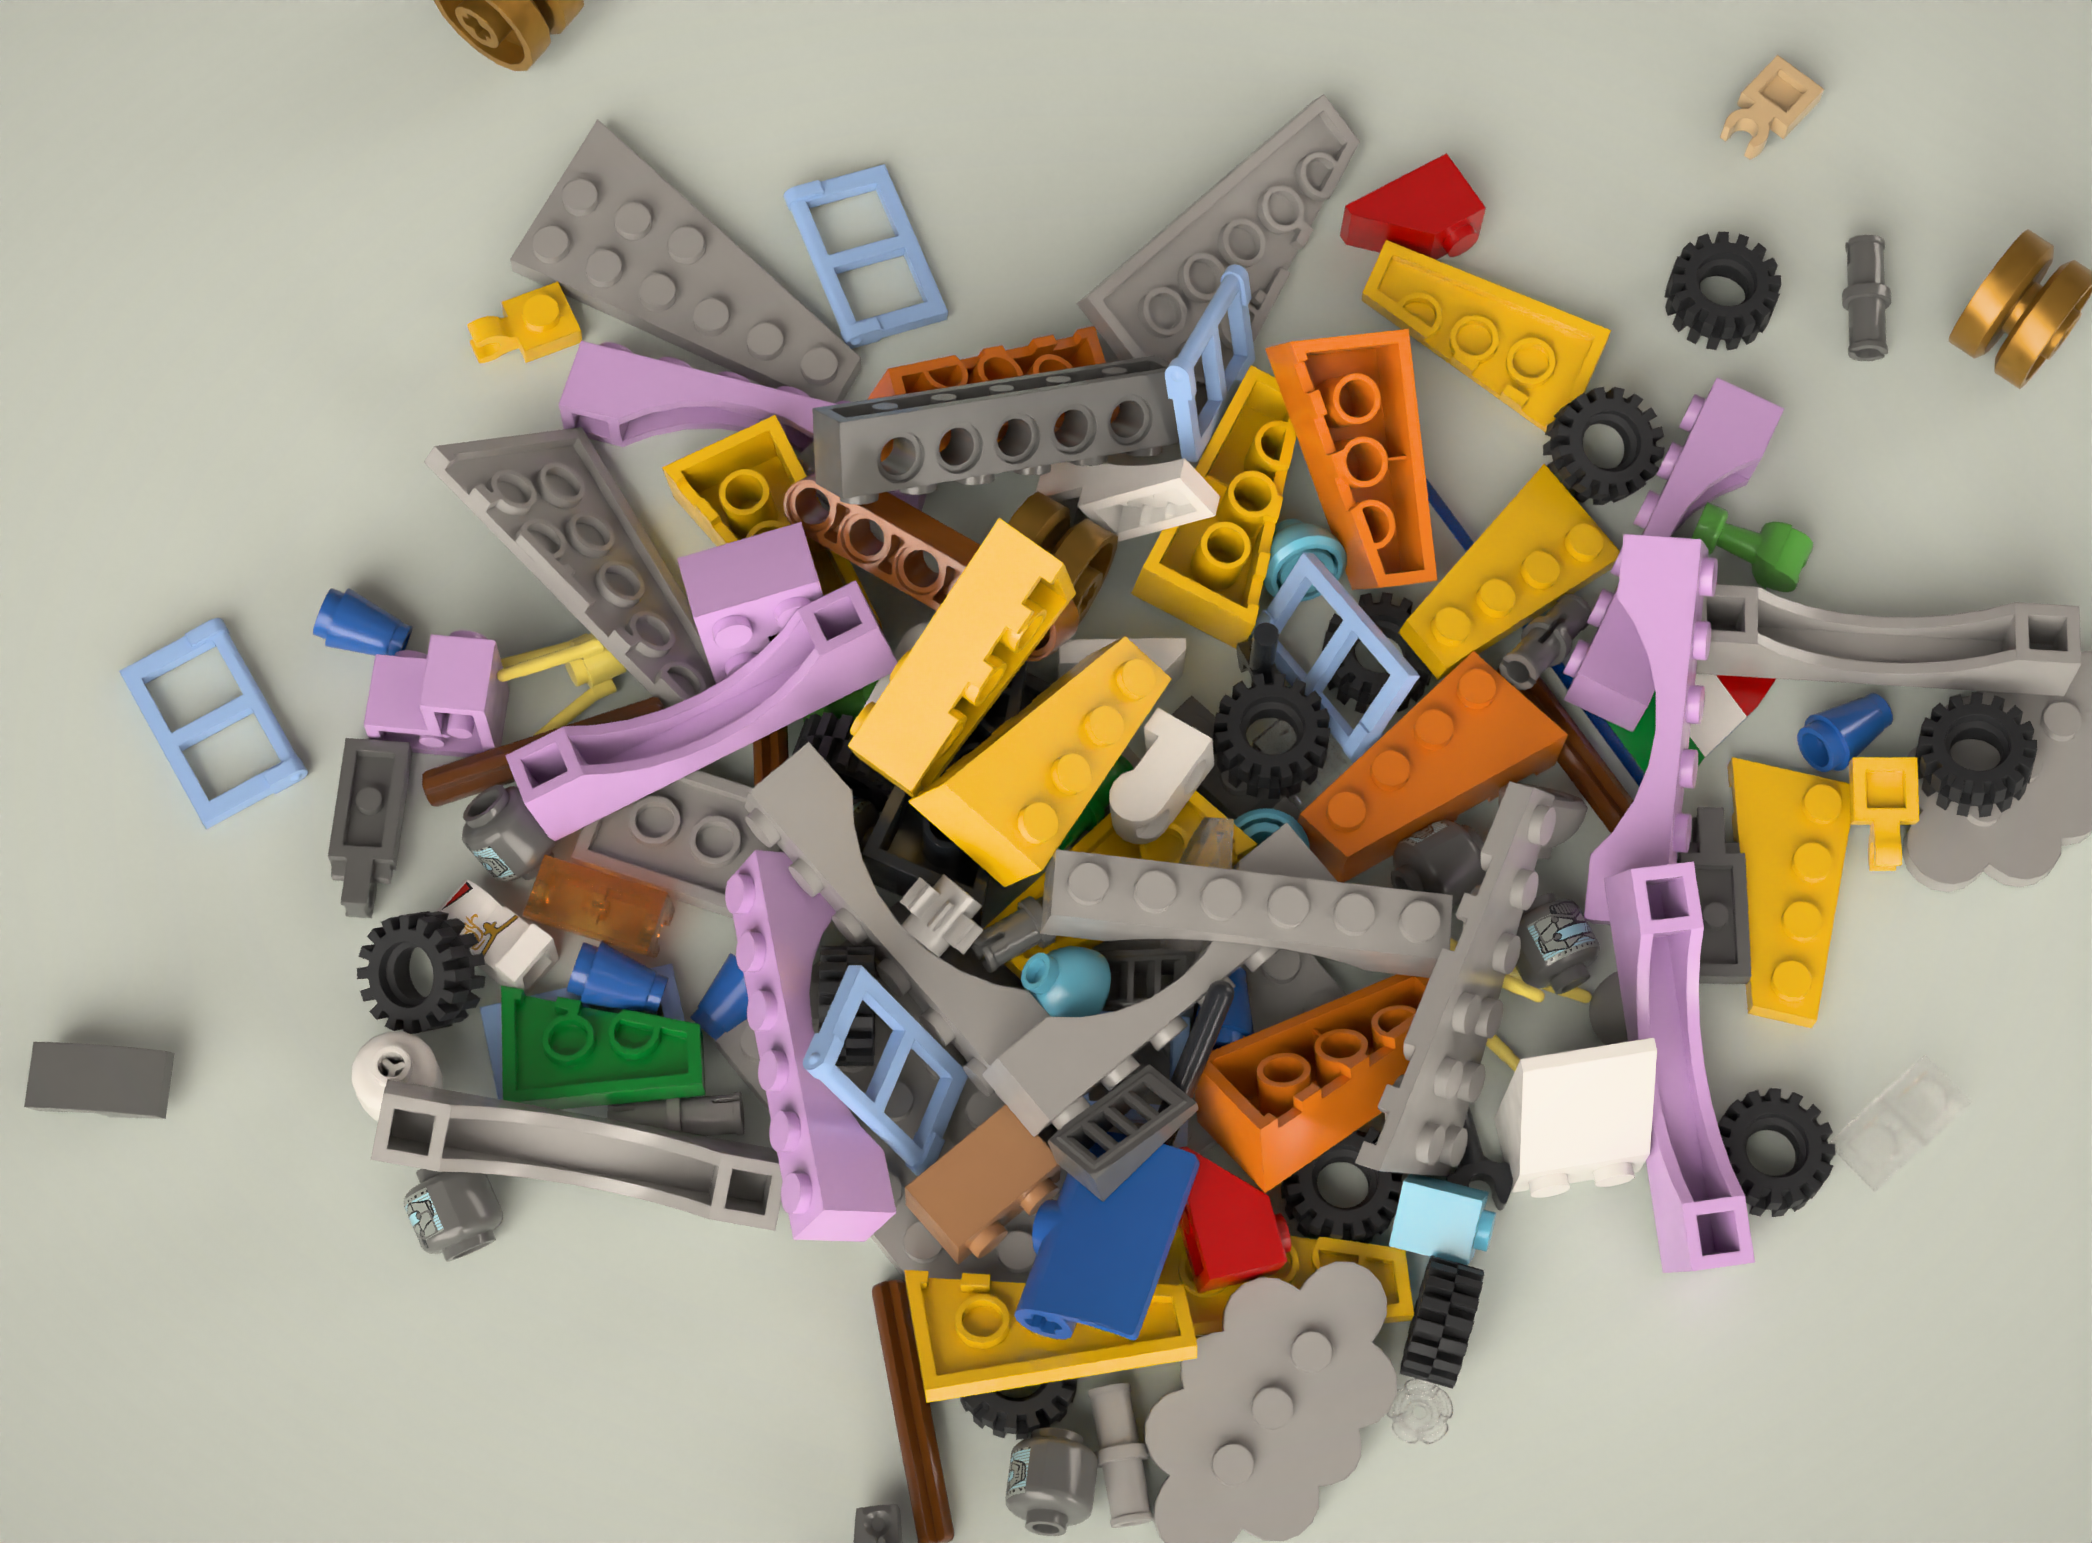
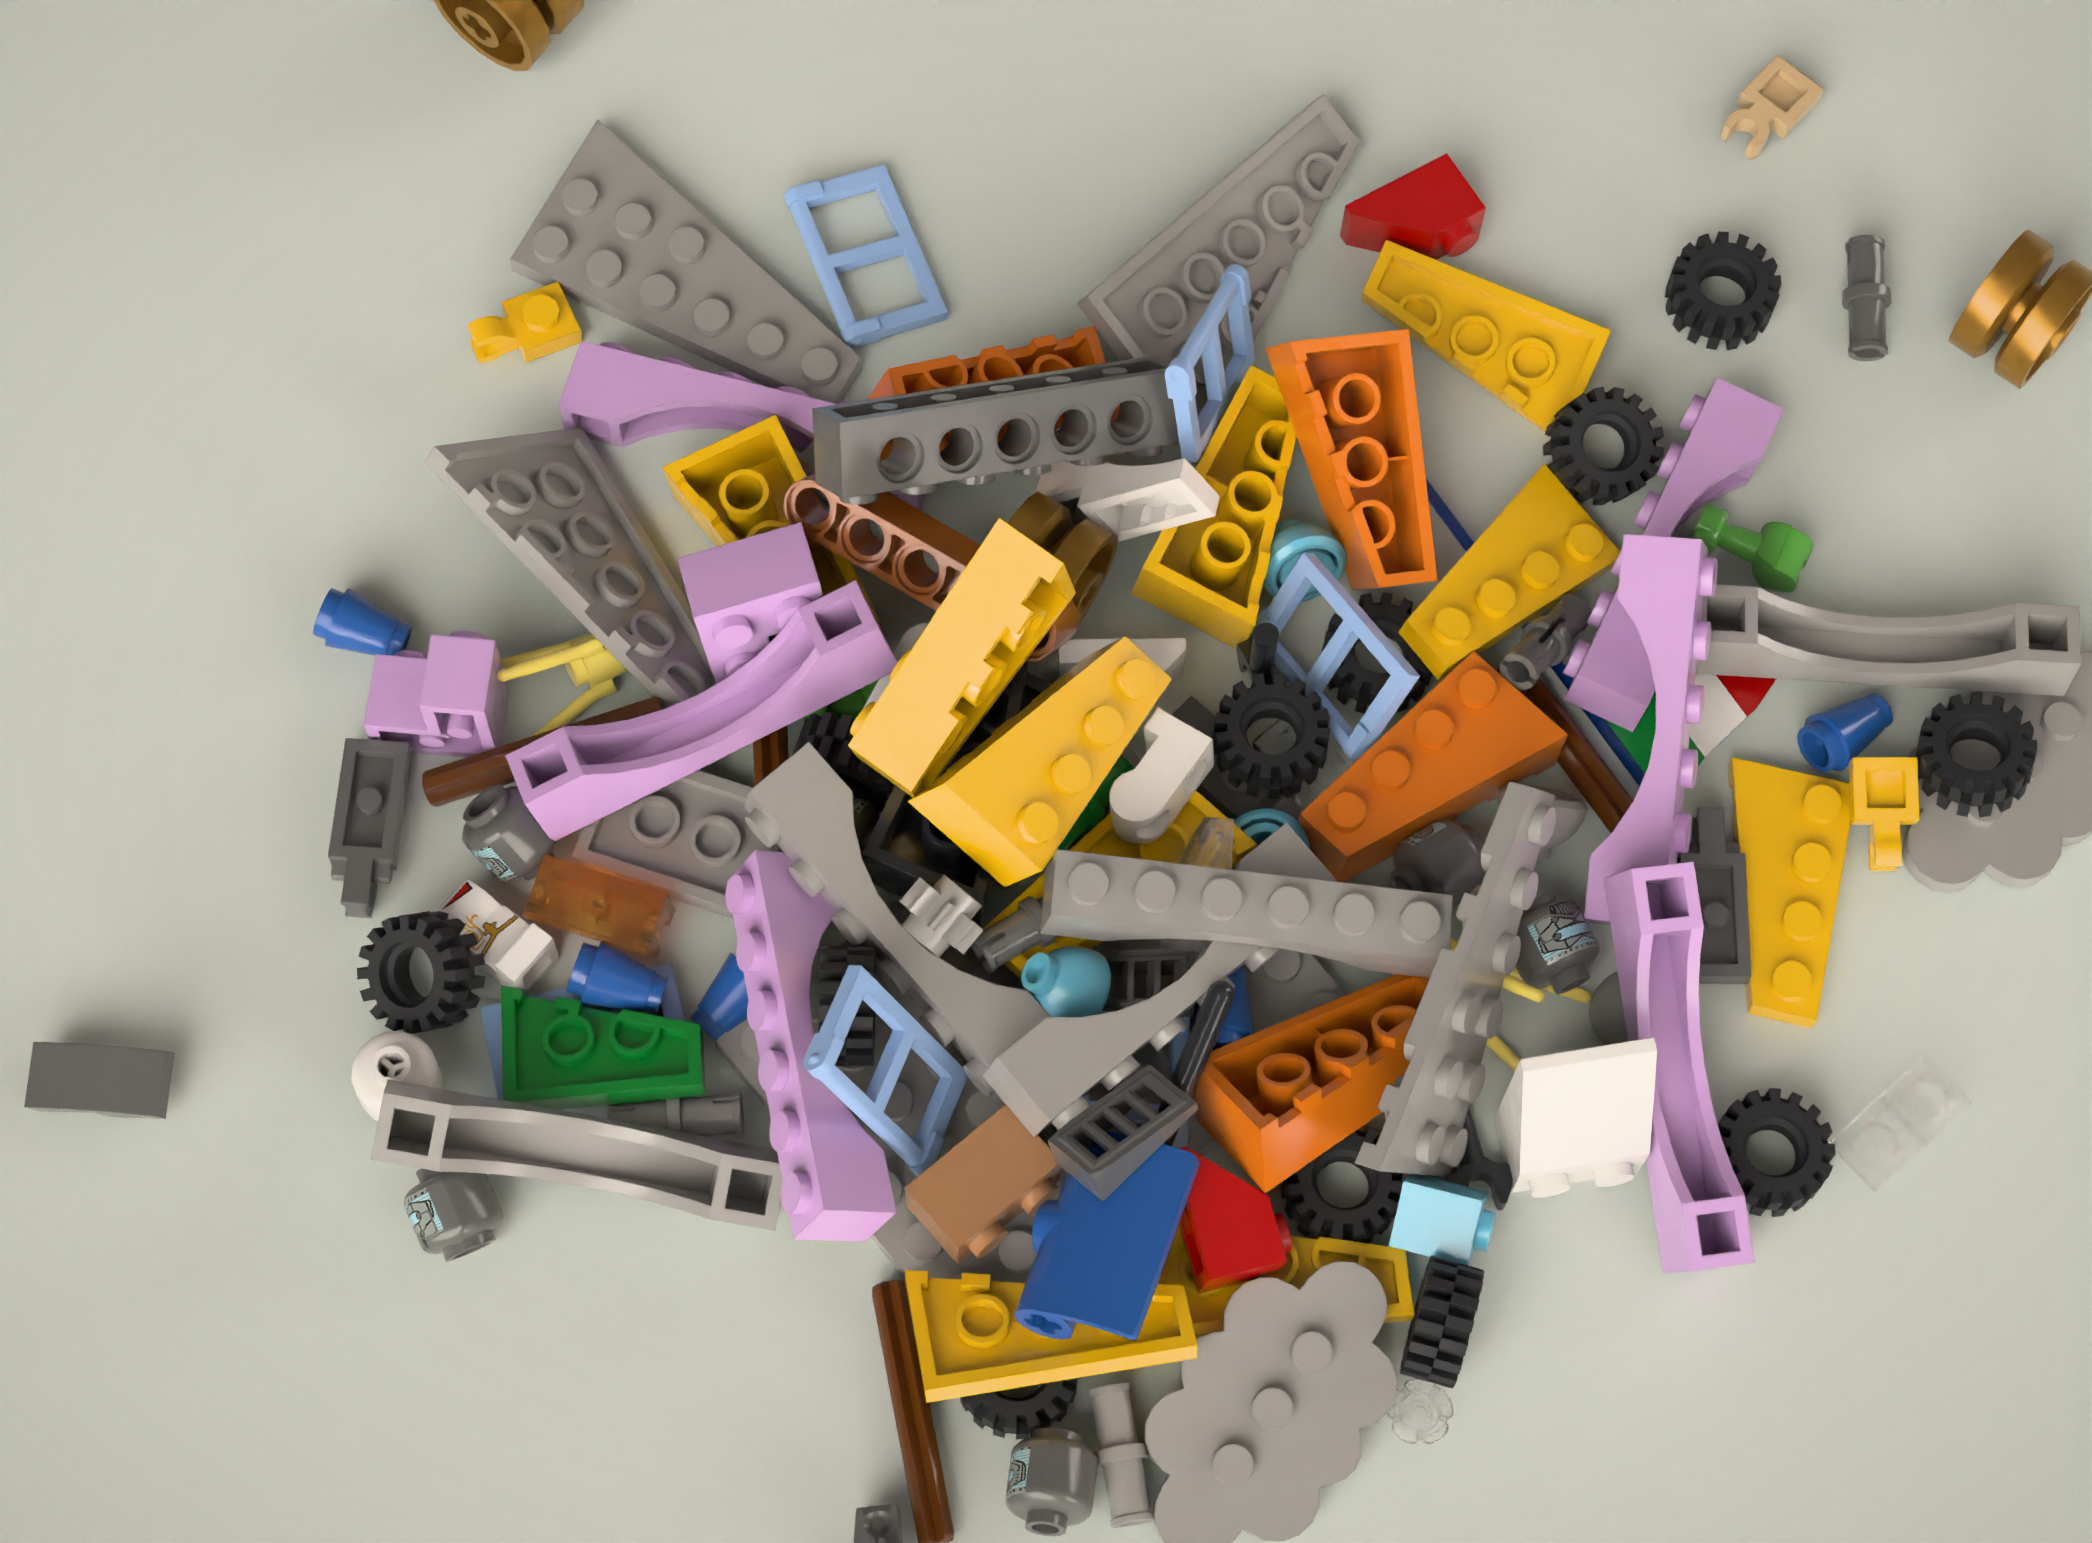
(195, 643): light blue window -> none

